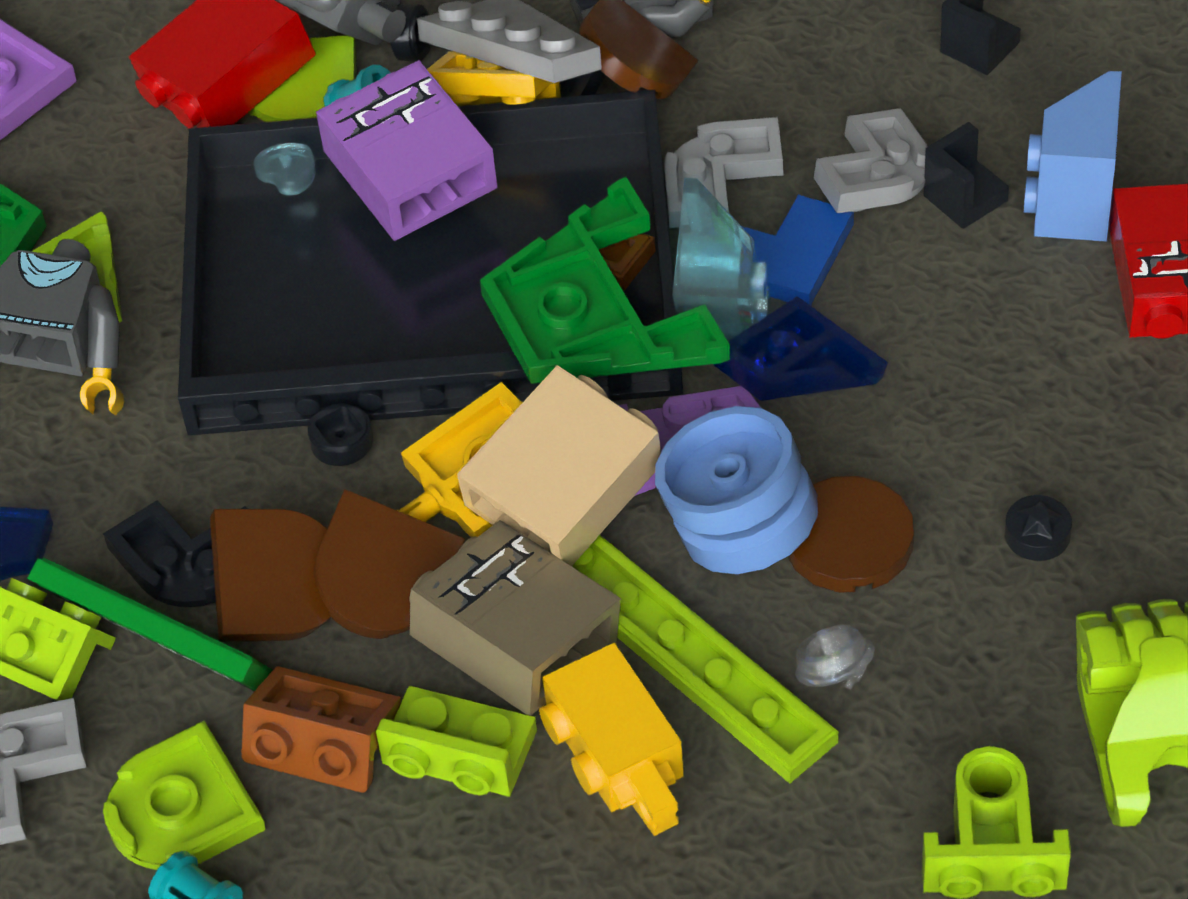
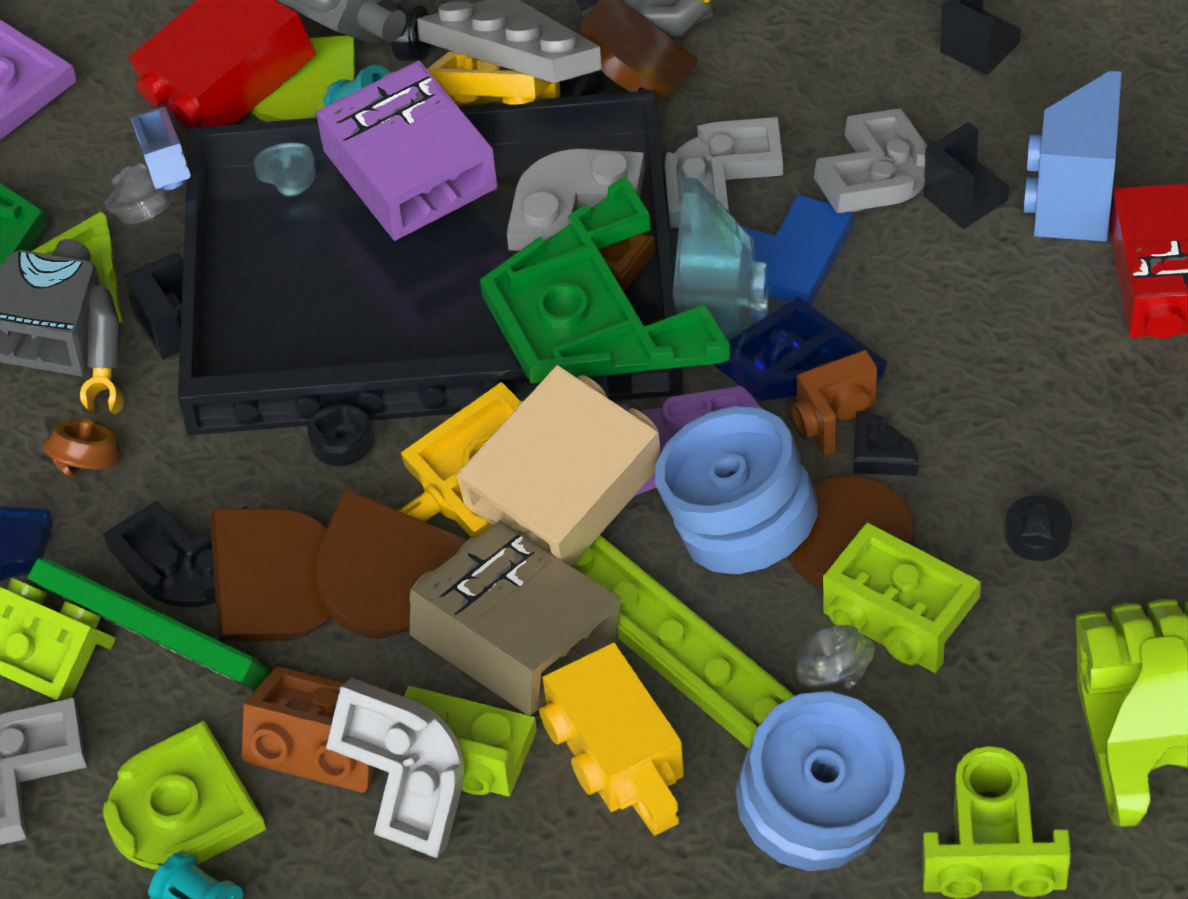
(81, 446): none -> dark orange hat
(136, 196): none -> clear hat
(156, 300): none -> black bracket
(161, 149): none -> medium blue piece
(417, 753): none -> plate
(563, 184): none -> light grey plate
(819, 780): none -> medium blue wheel
(831, 394): none -> dark orange bracket
(882, 448): none -> black tile
(898, 596): none -> lime bracket

